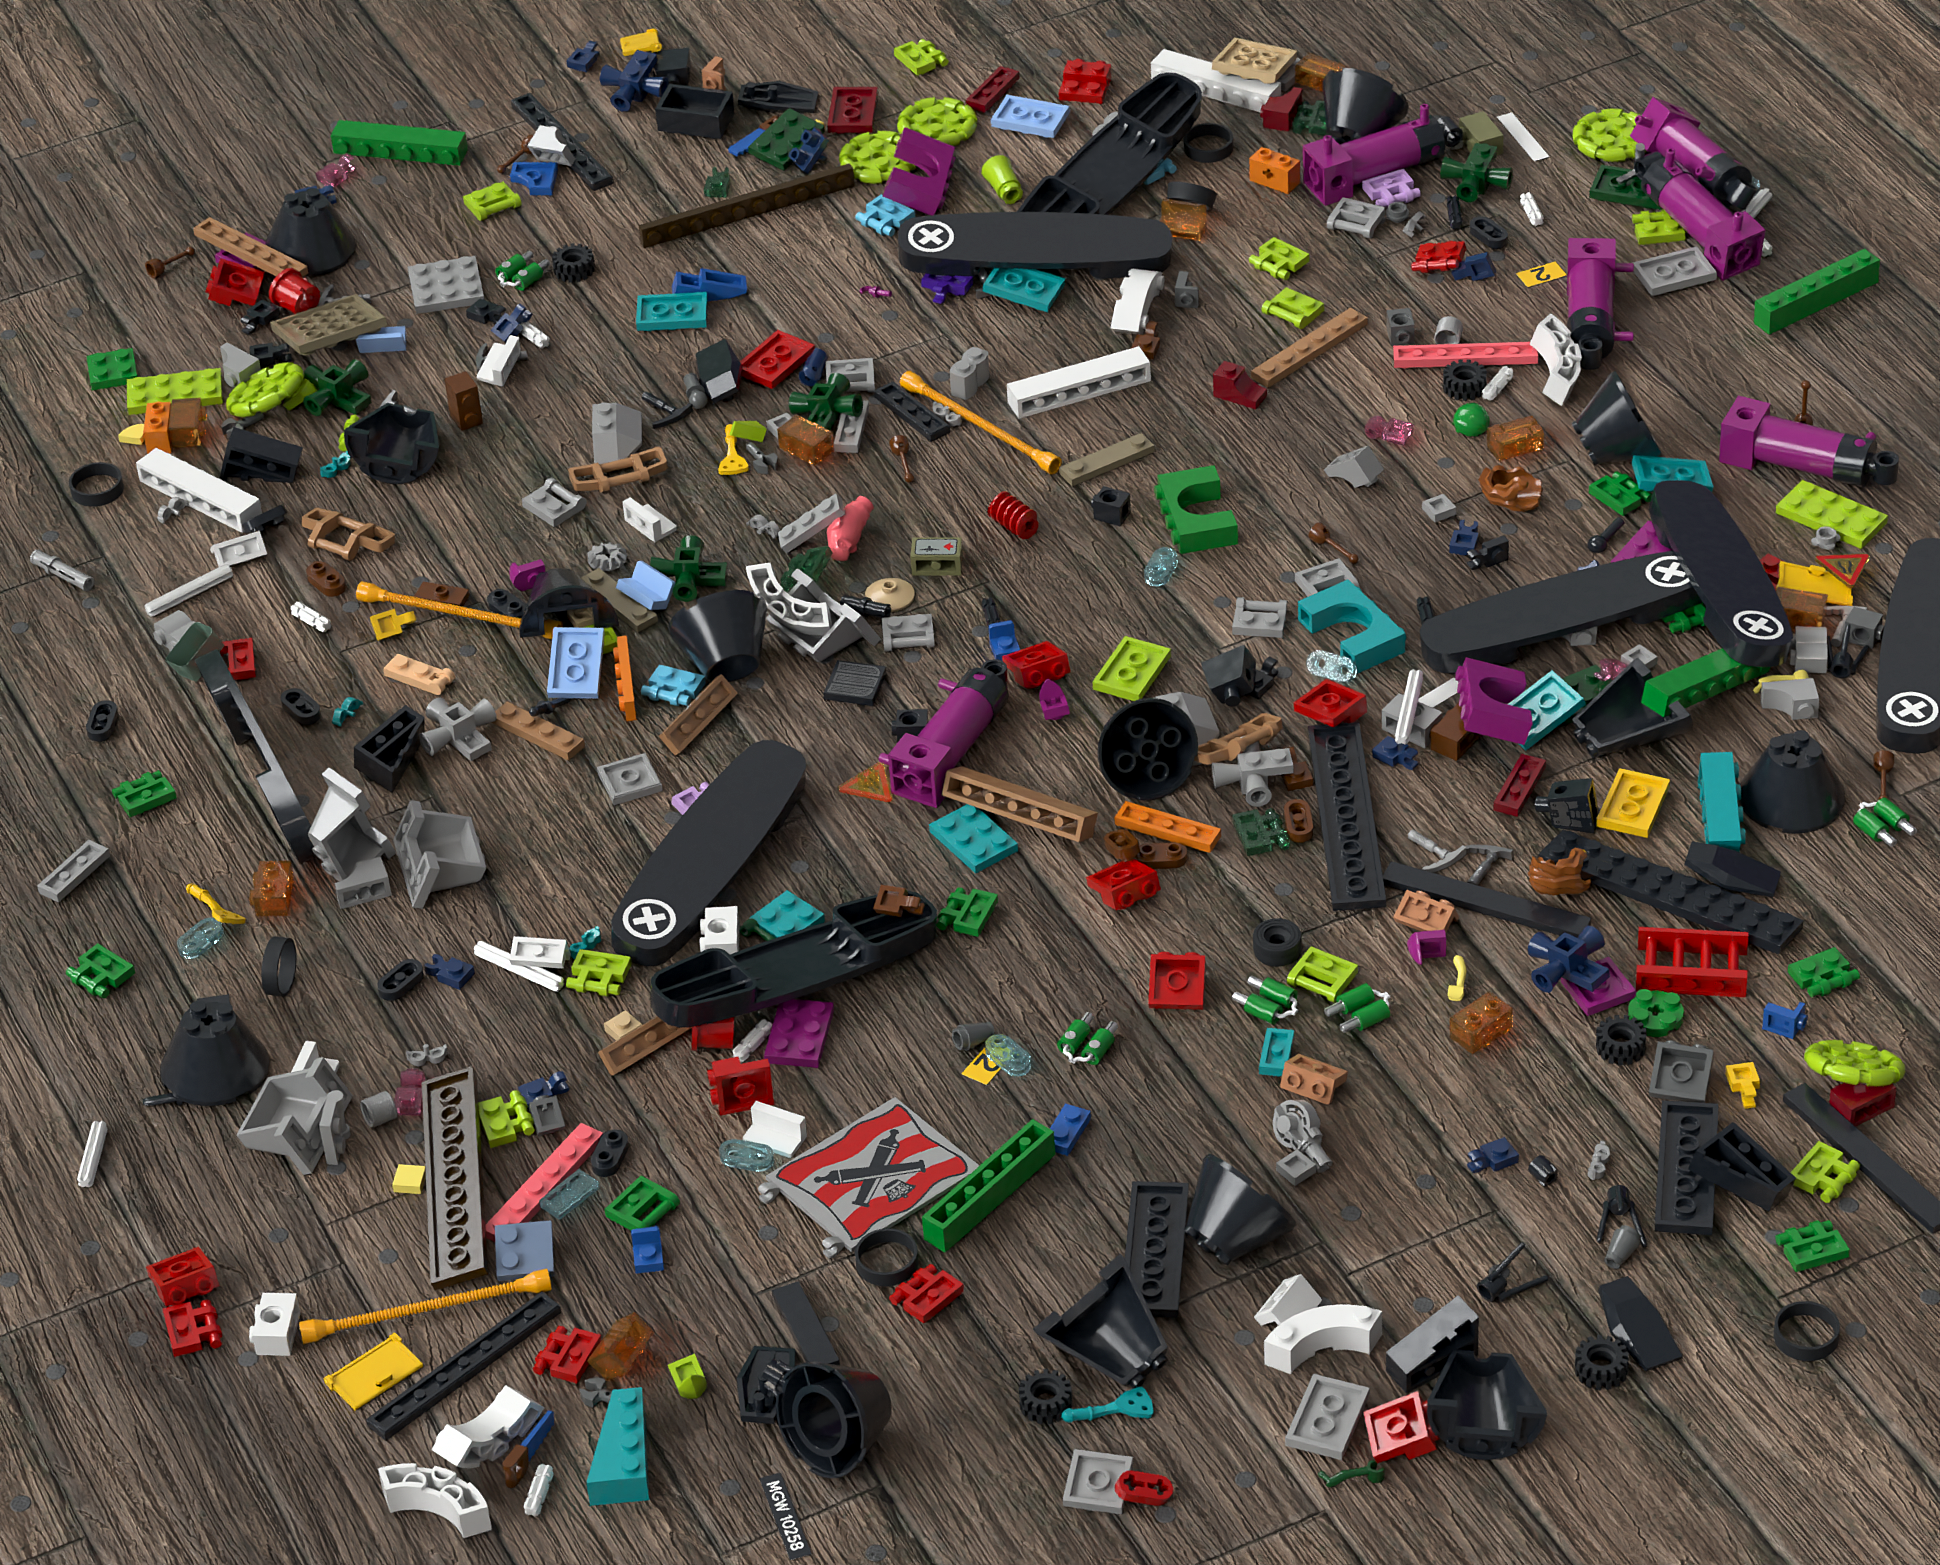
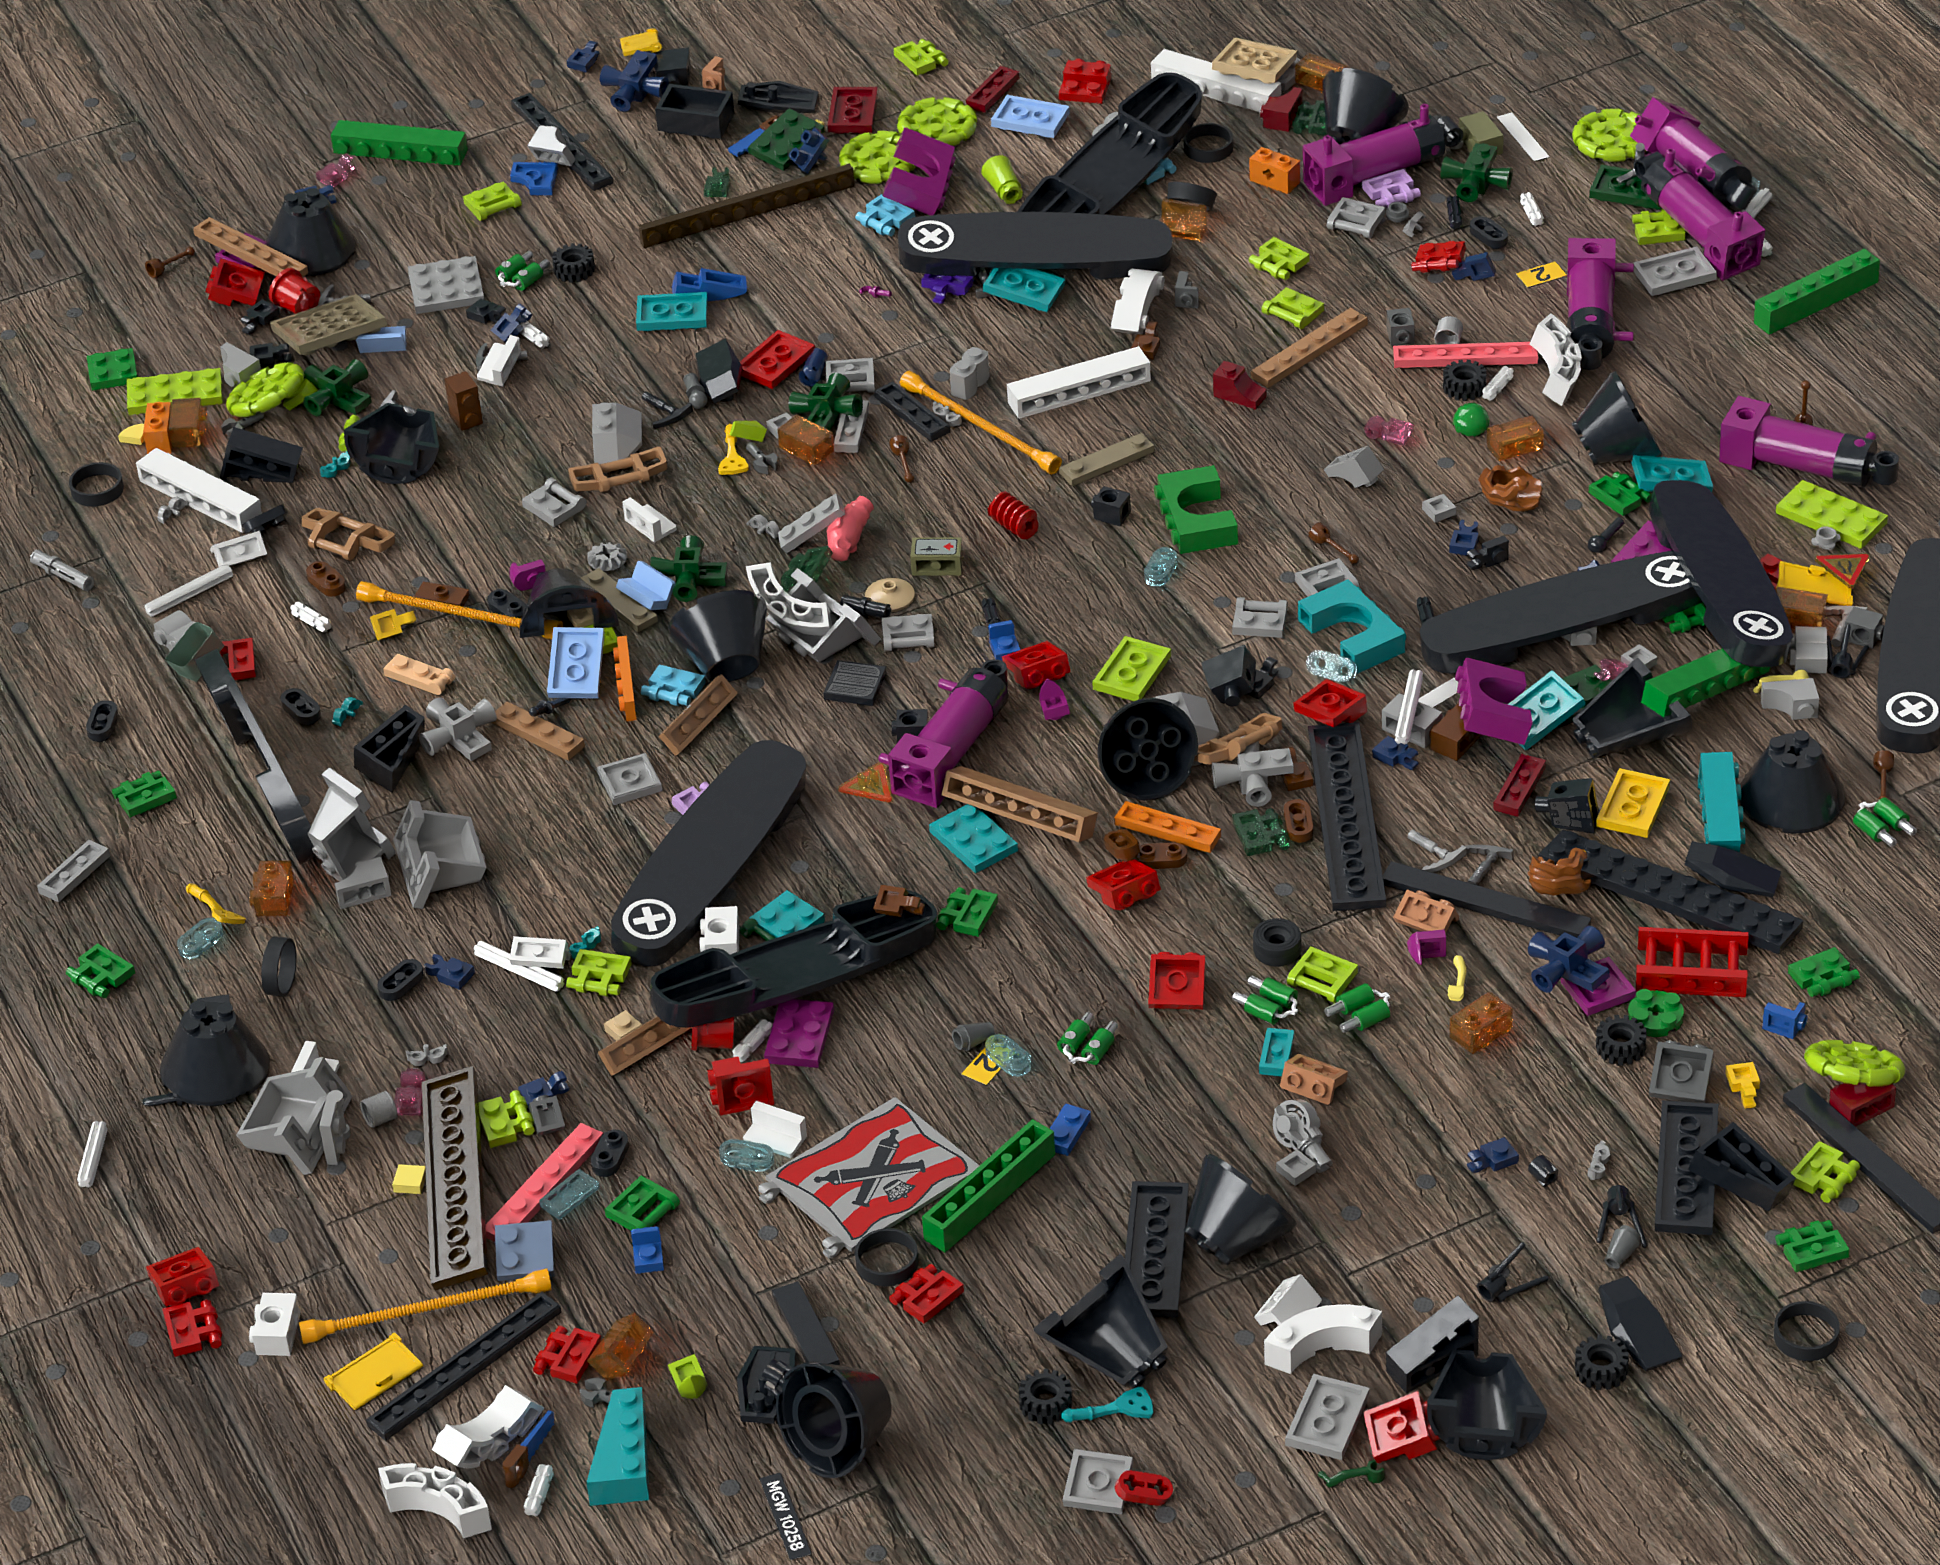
(524, 149): reddish brown hinge -> none

